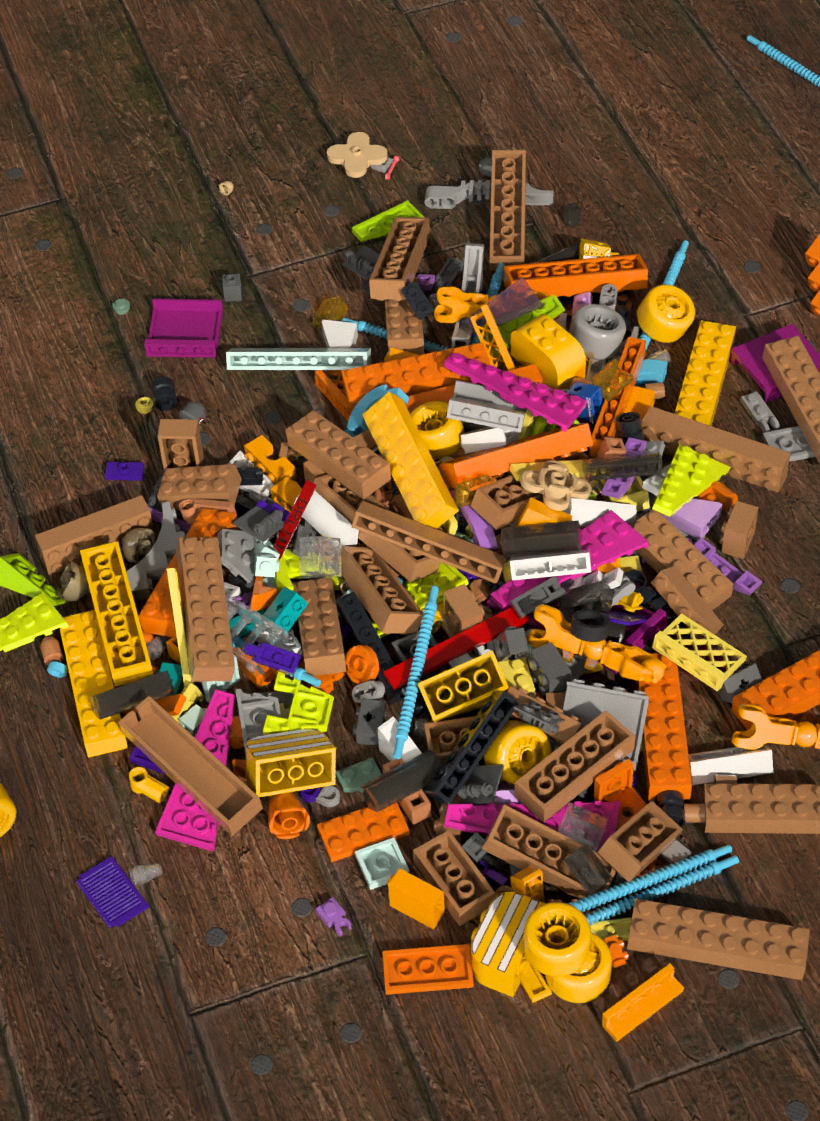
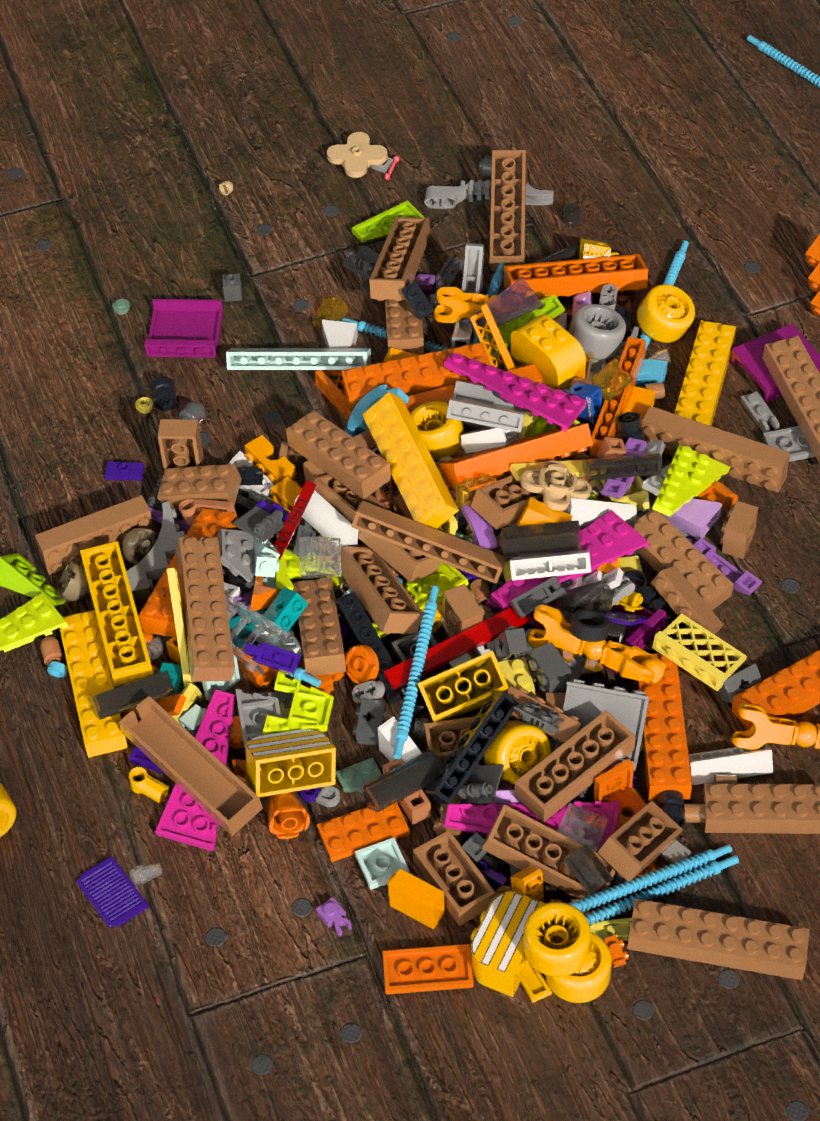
(641, 1003): light orange fence -> none

